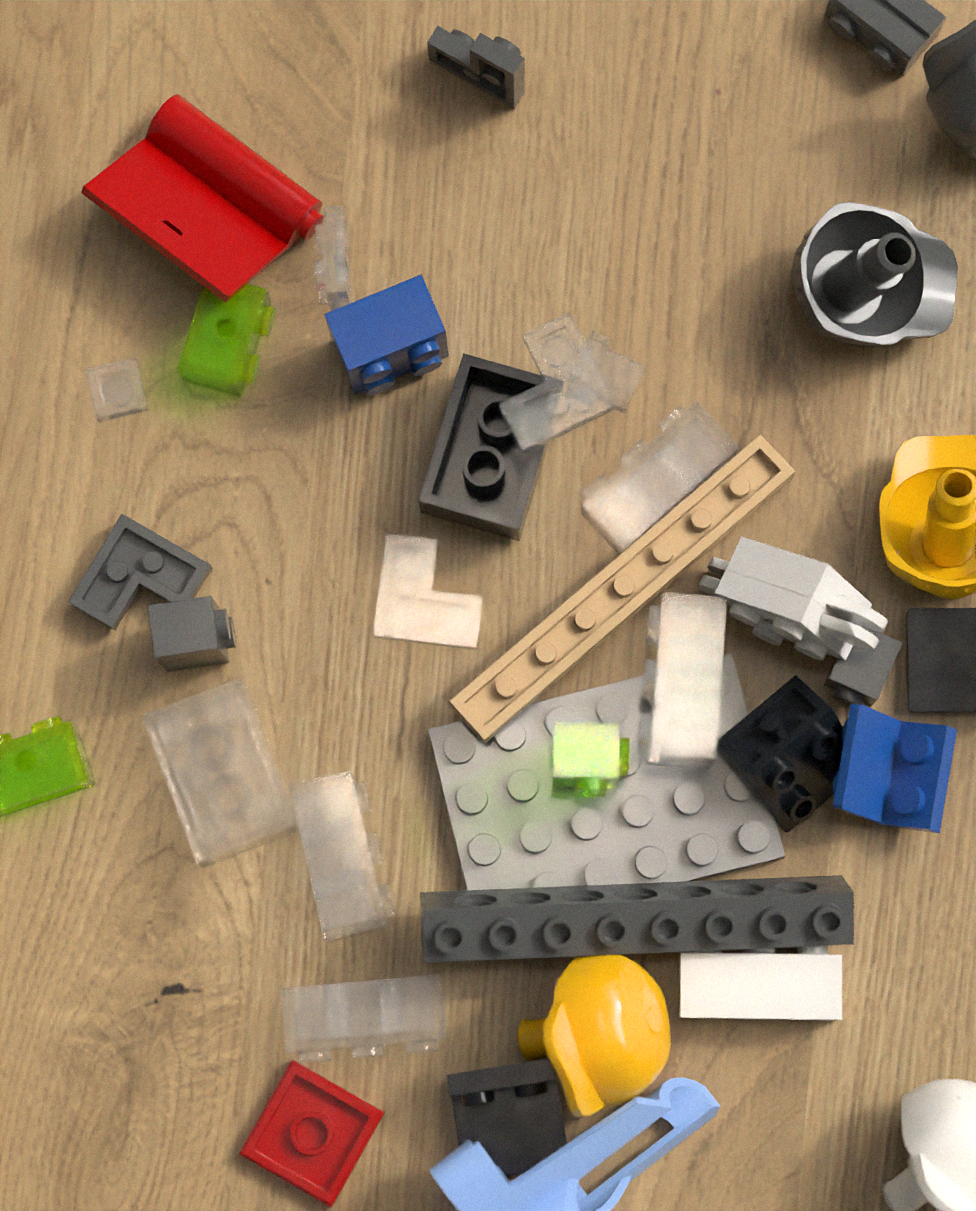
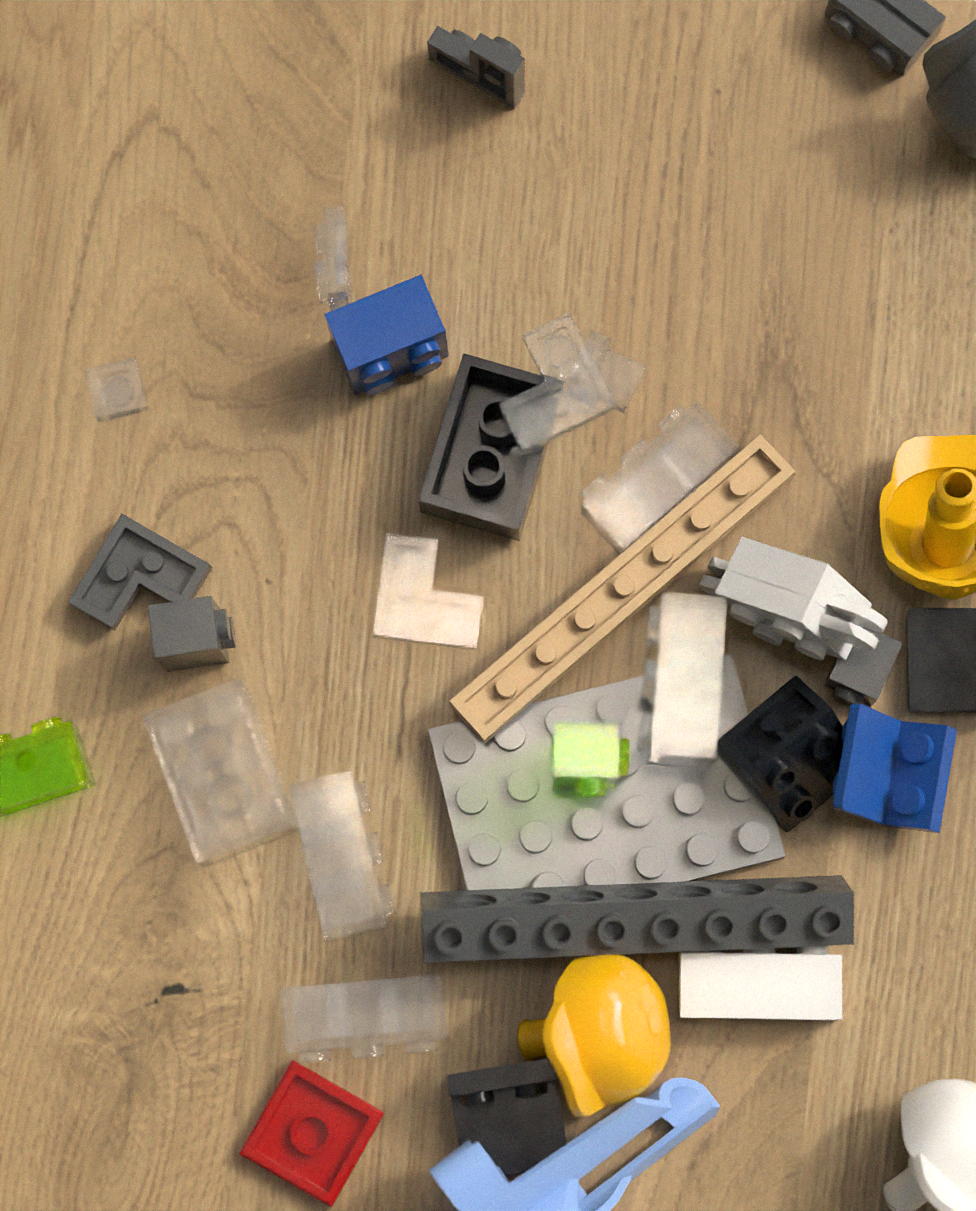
(205, 199): red door -> none
(225, 340): clear neon green brick -> none
(873, 277): dark grey piece -> none

